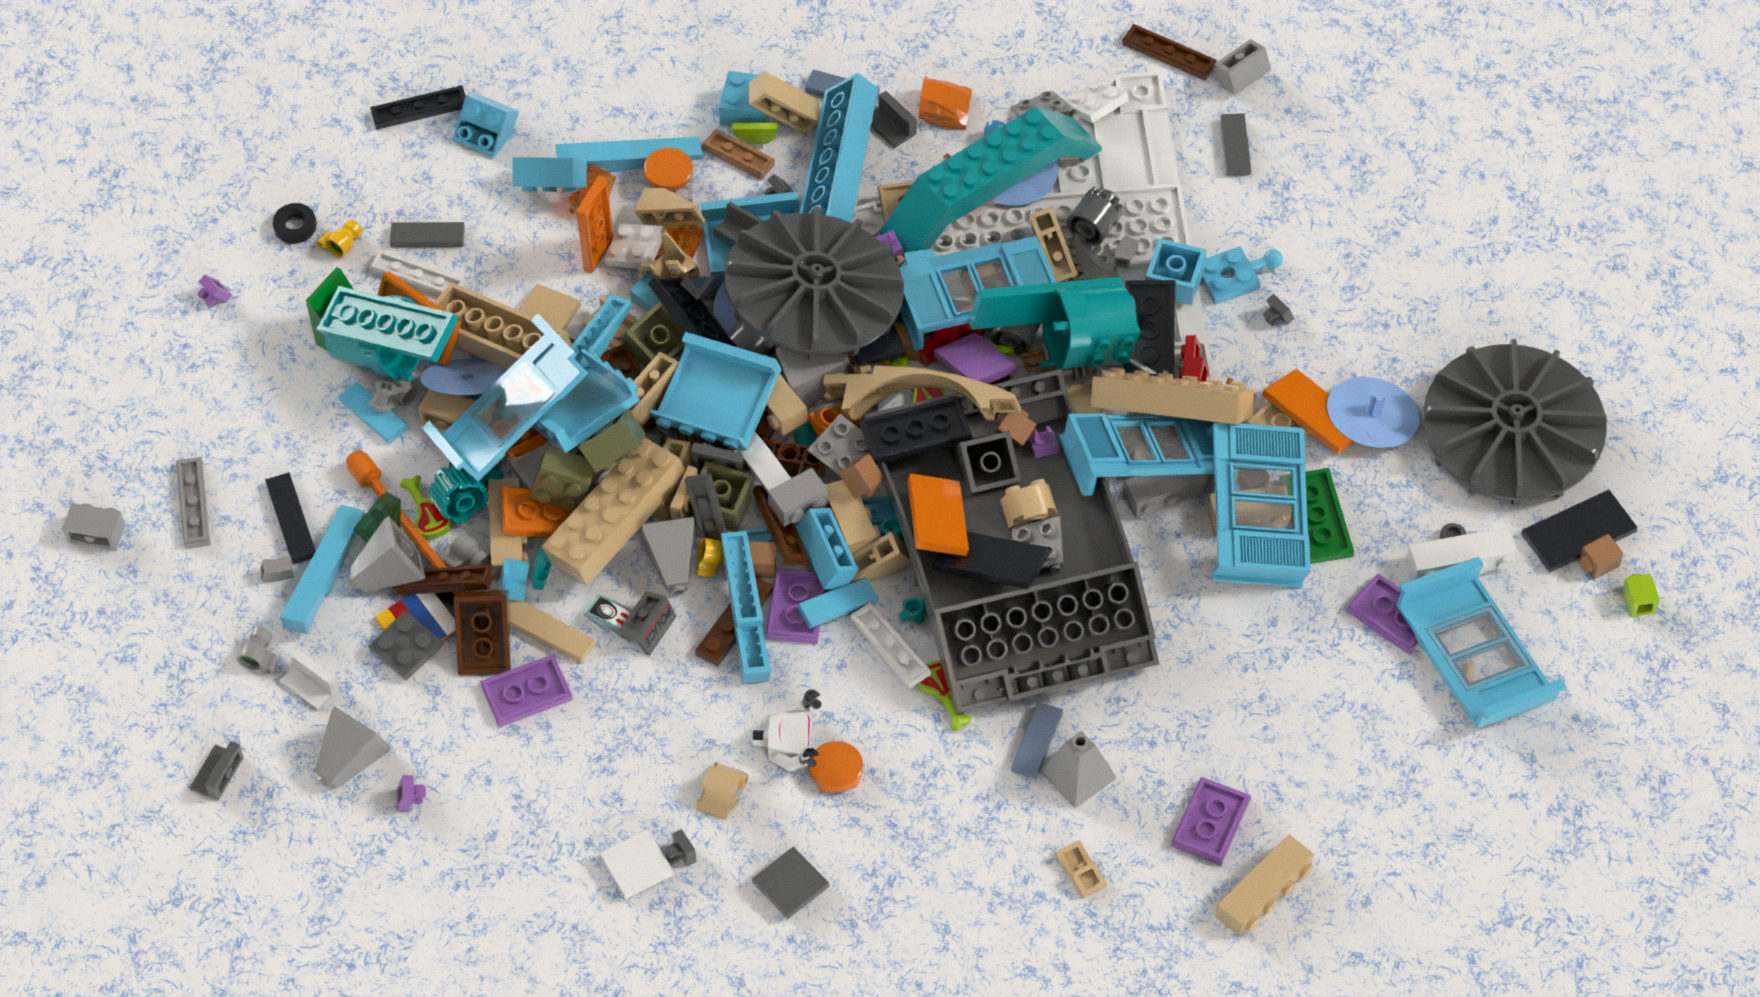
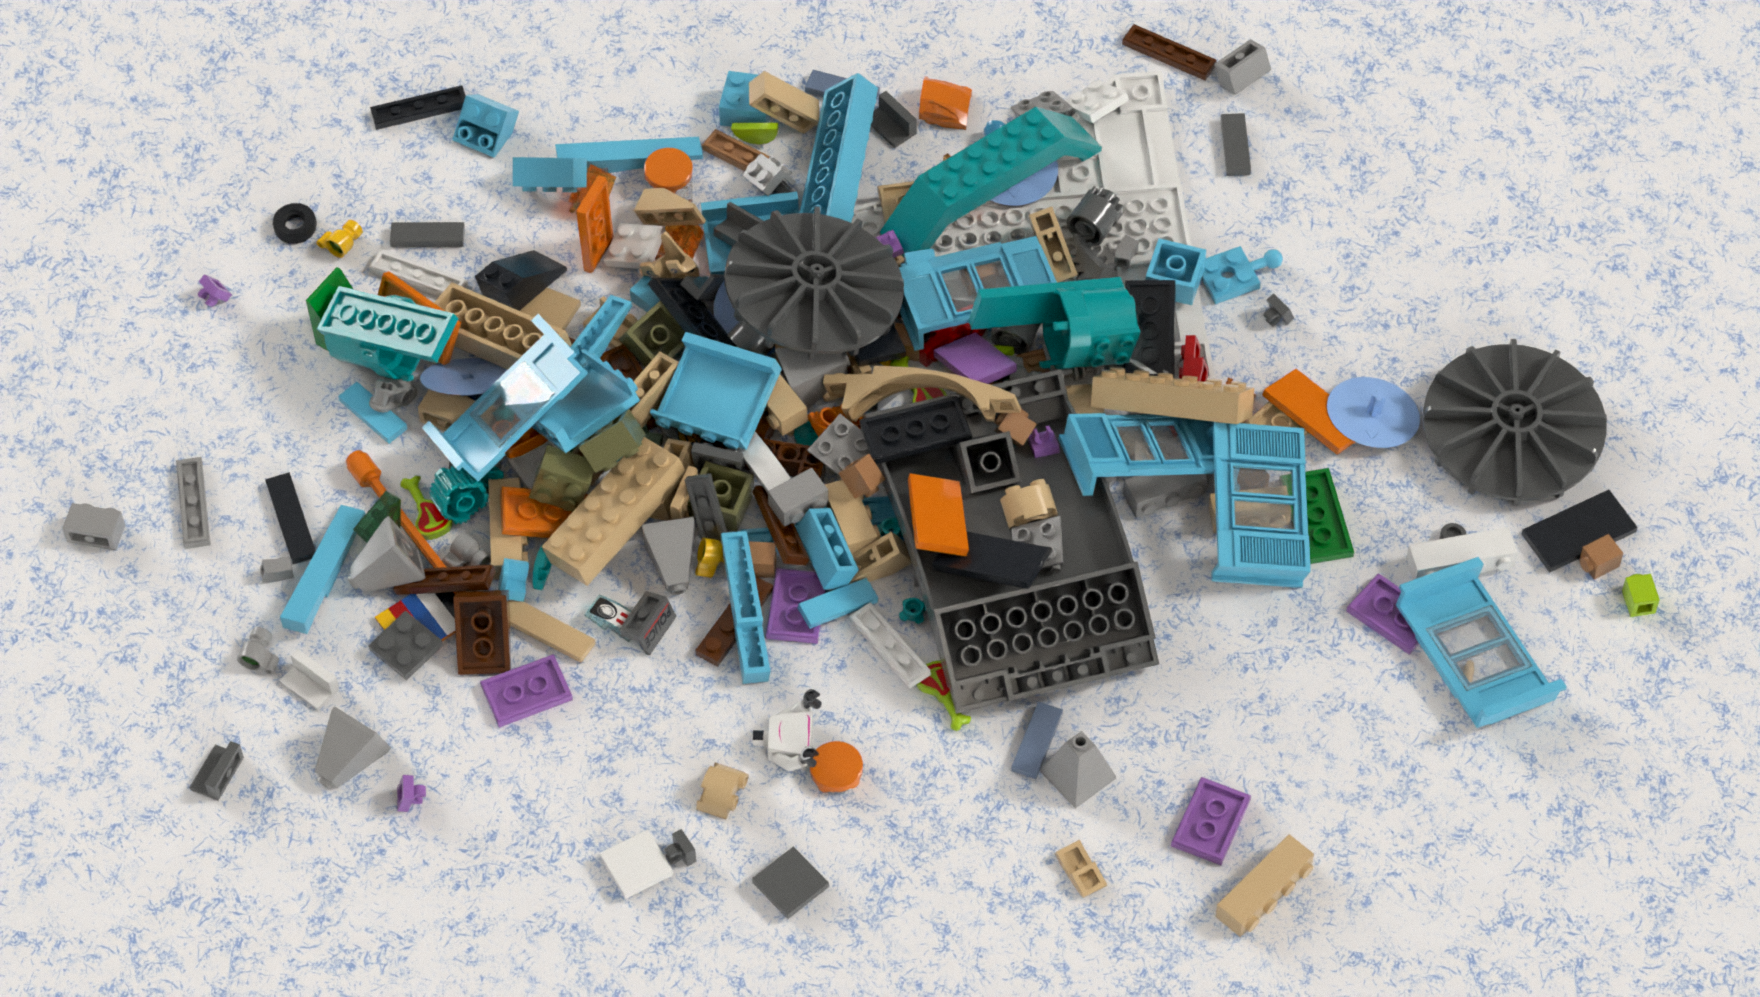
(518, 278): none -> black slope
(767, 173): none -> light grey bracket

